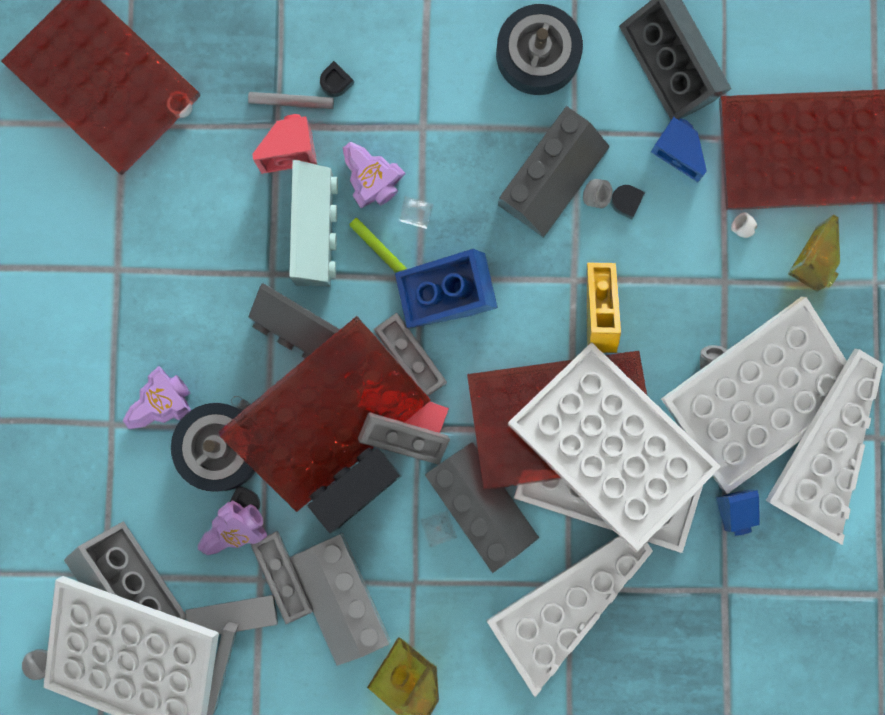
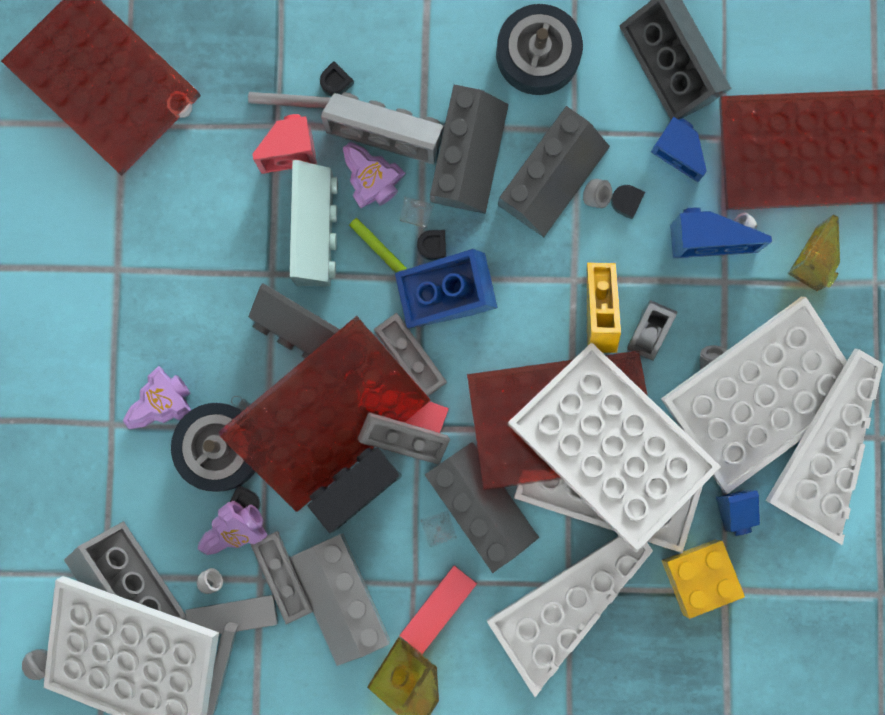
(207, 578): none -> white hinge
(383, 127): none -> light grey slope
(432, 244): none -> black tile
(438, 609): none -> coral tile
(468, 150): none -> dark grey slope
(651, 329): none -> dark grey slope
(703, 578): none -> yellow brick
(711, 234): none -> blue slope

